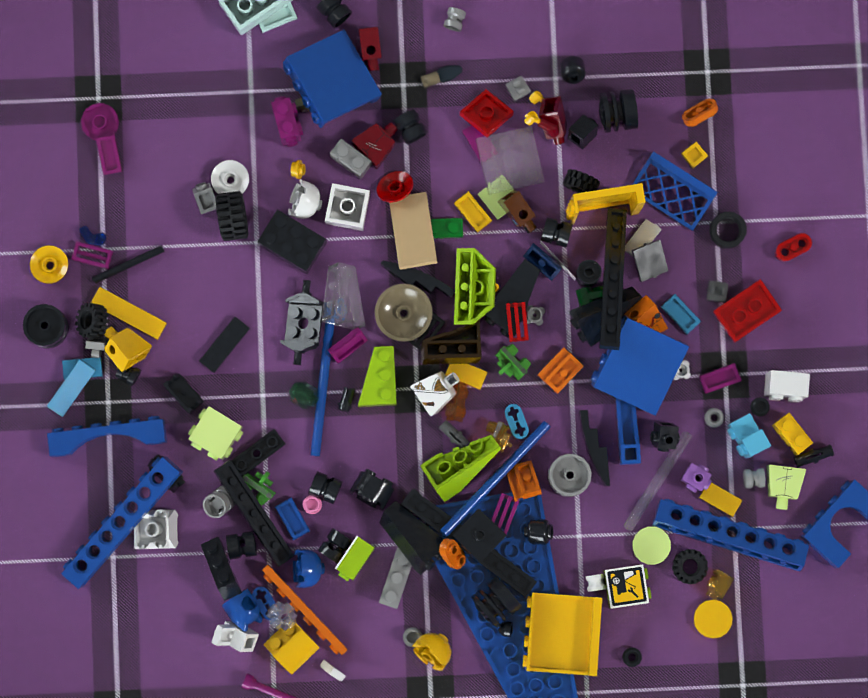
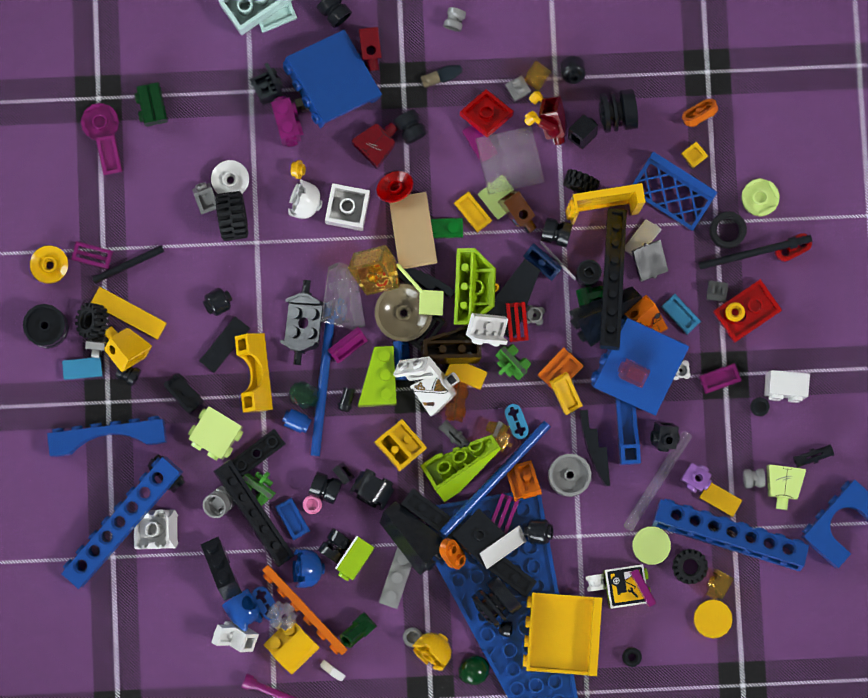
(71, 387): dark azure tile -> none
(92, 239): clear blue arm -> none
(151, 104): none -> dark green brick
(217, 301): none -> black head
(234, 545): black wheel -> none
(252, 350): none -> yellow arch
(267, 85): none -> black bracket
(292, 241): black brick -> none
(296, 421): none -> blue brick
(343, 473): none -> black tile
(350, 159): light grey brick -> none
(360, 628): none -> dark green piece
(374, 270): none -> clear yellow slope
(400, 445): none -> yellow brick
(401, 352): none -> blue tile
(417, 369): none -> white bracket
(429, 301): none -> yellowish green piece
(473, 670): none -> dark green hair
(487, 329): none -> white bracket
(503, 547): none -> white sticker
(537, 75): none -> clear yellow brick
(566, 393): none -> yellow tile
(633, 372): none -> clear pink brick
(643, 588): none -> magenta tile
(720, 417): light grey plate -> none
(741, 312): none -> yellow plate
(748, 436): medium azure brick -> none
(760, 197): none -> yellowish green tile
(791, 243): none -> black bar
(792, 434): yellow brick -> none

